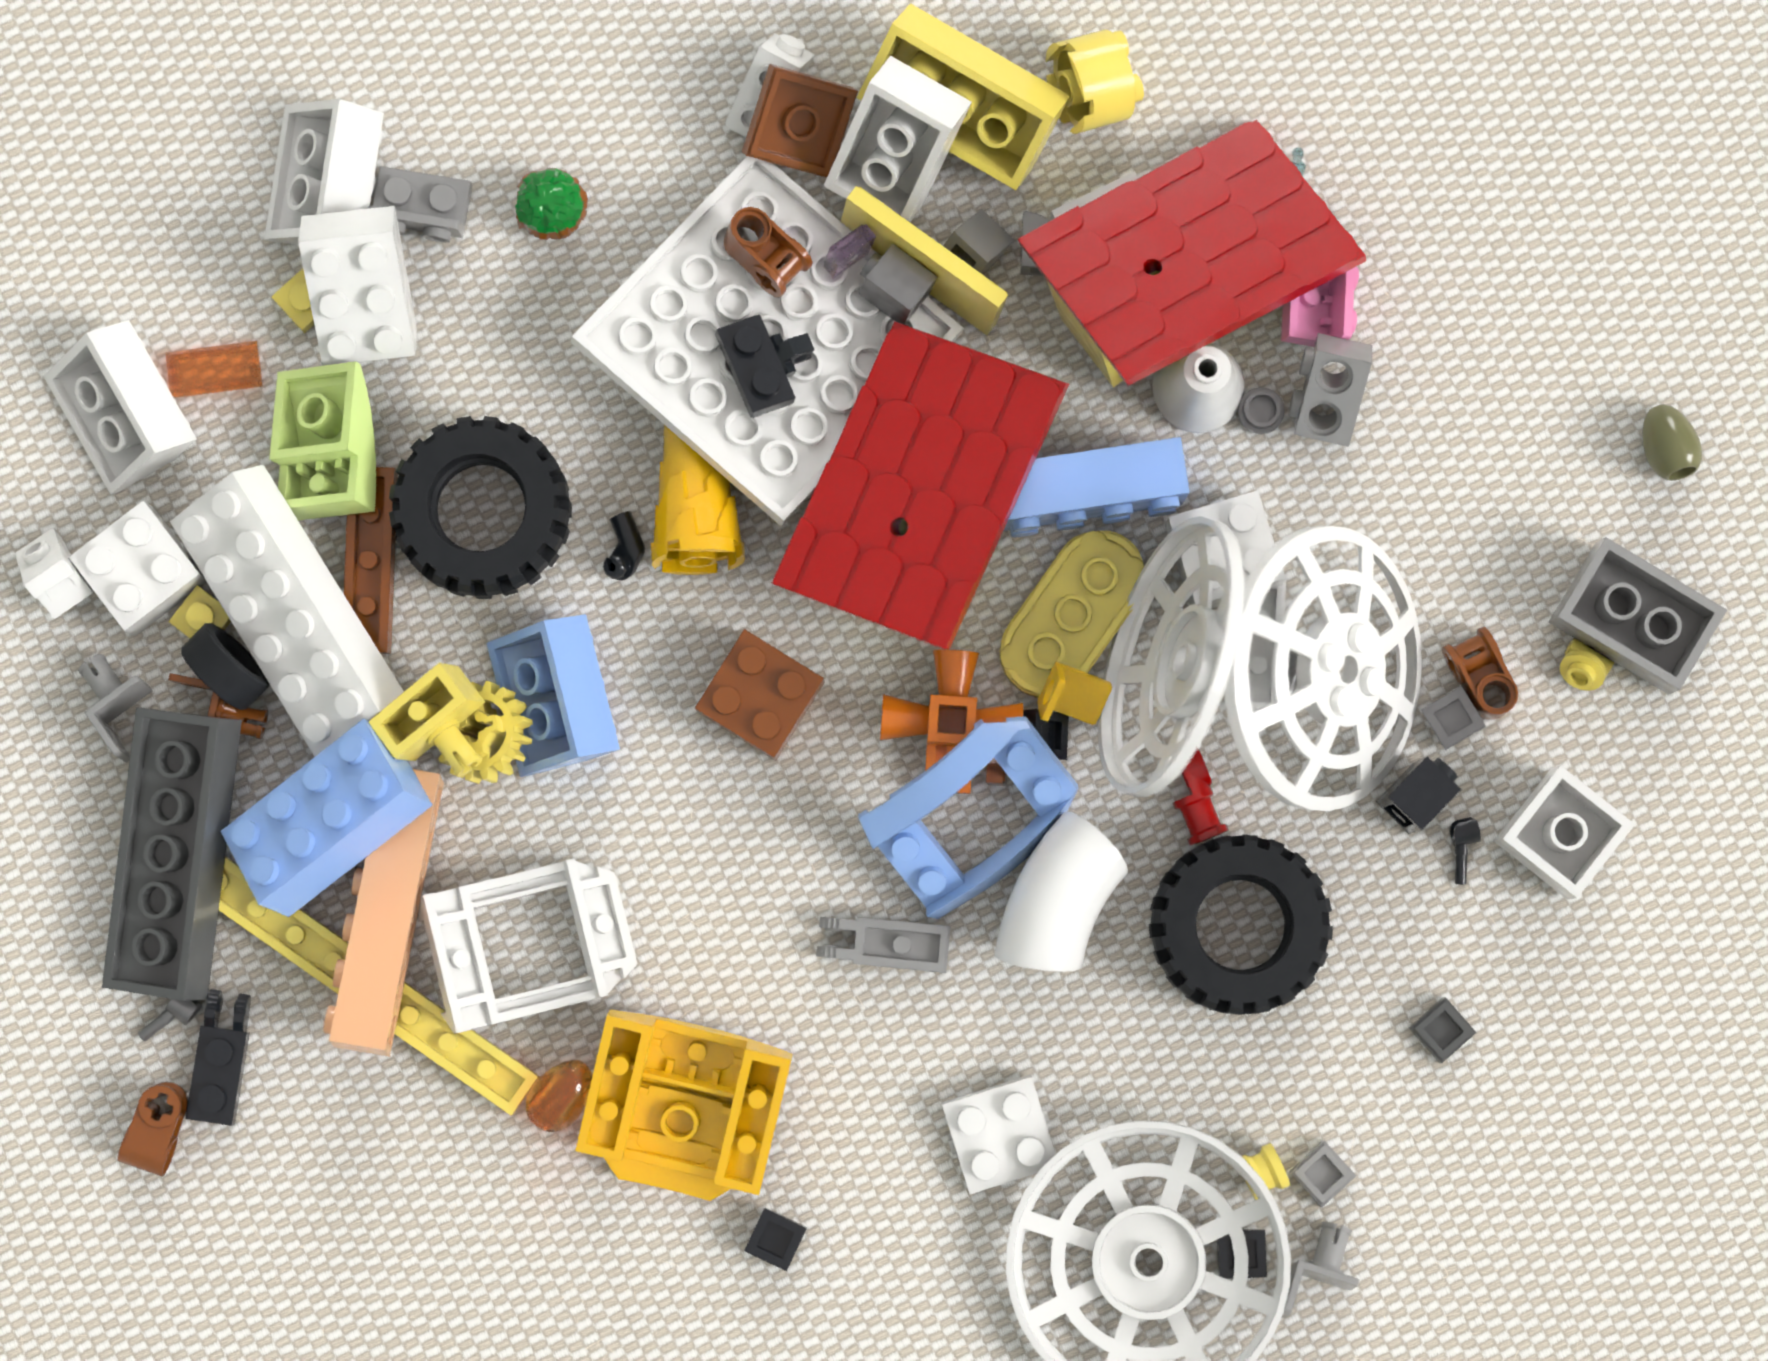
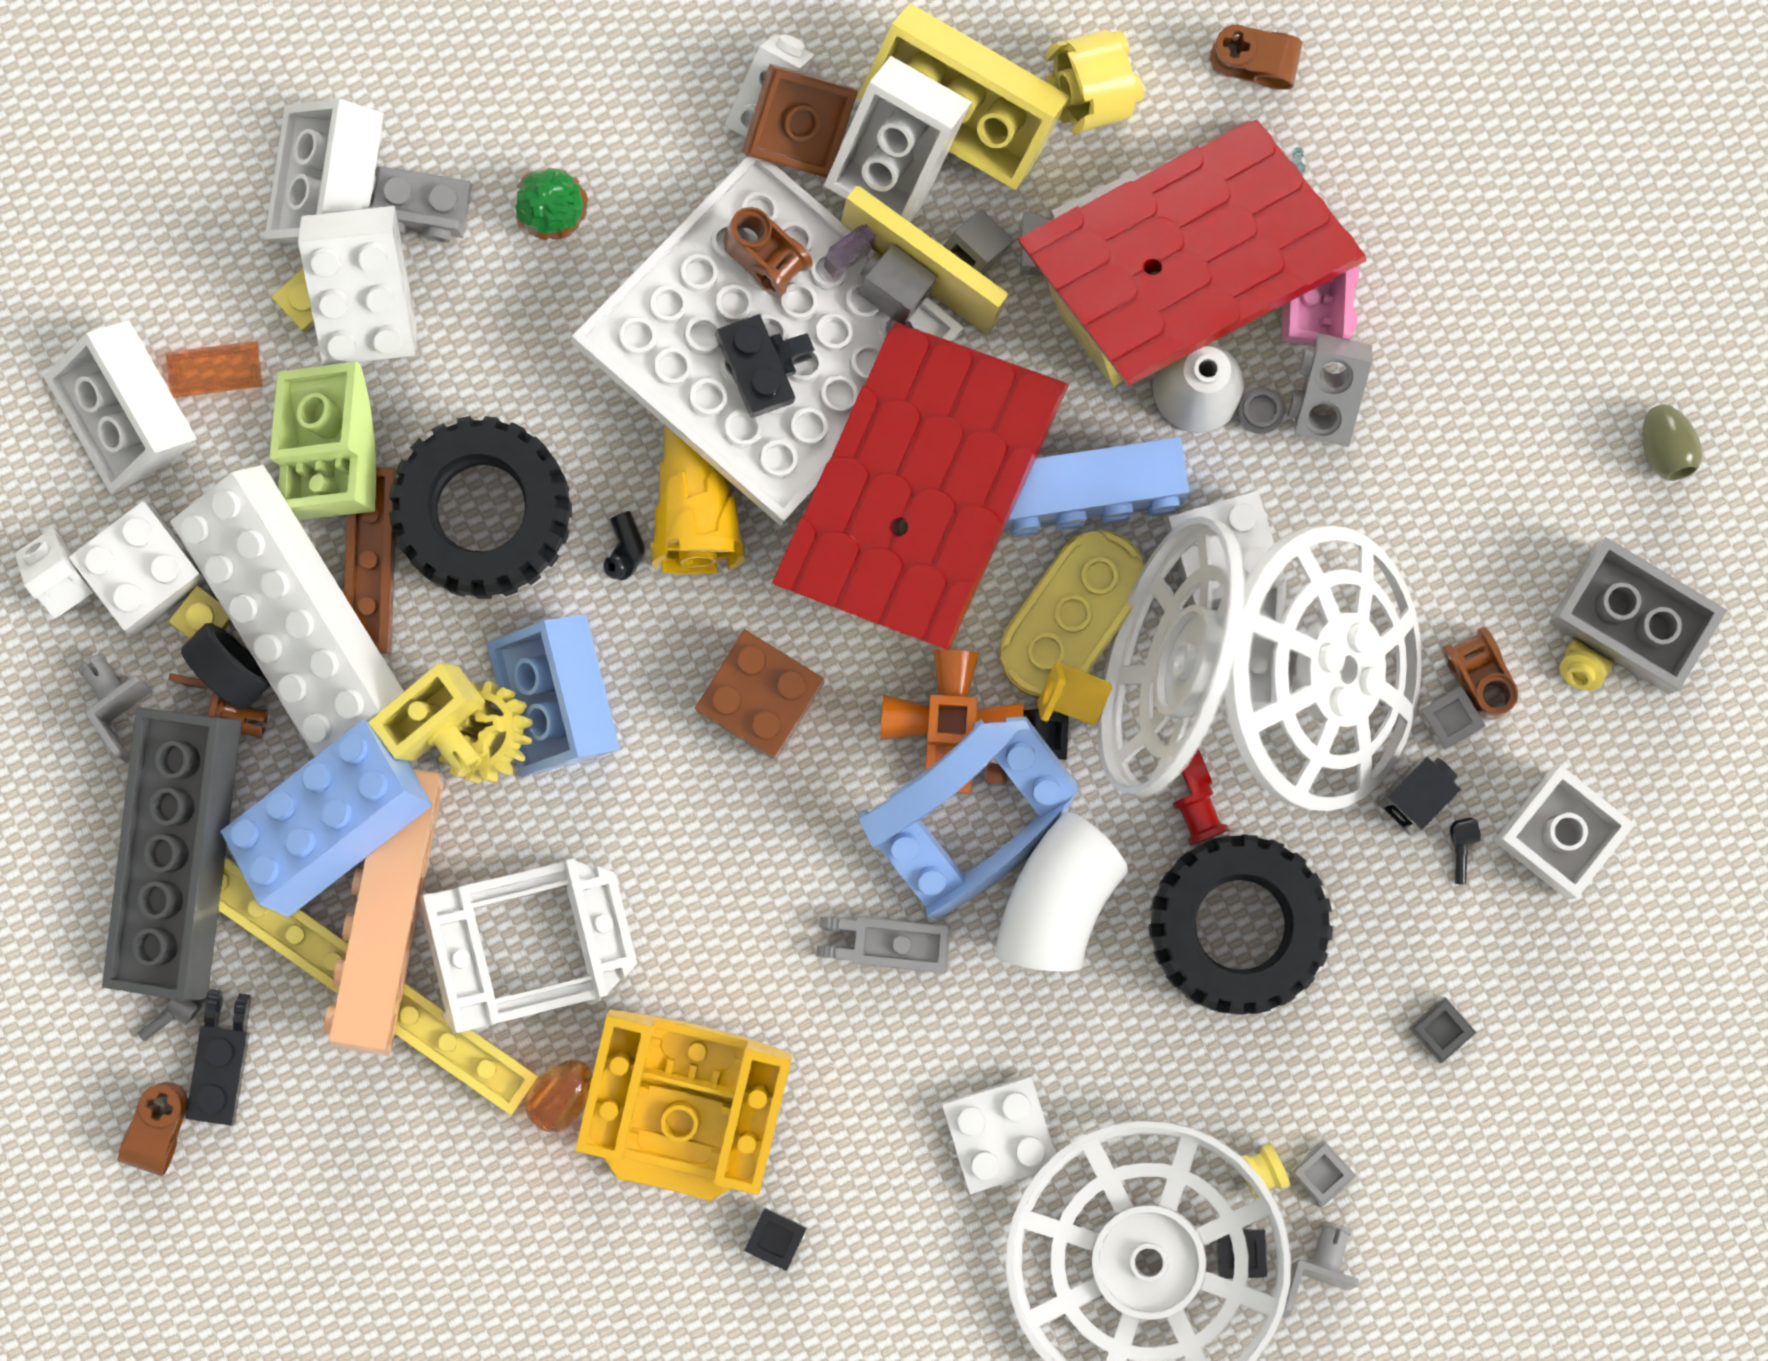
(1263, 56): none -> dark orange piece

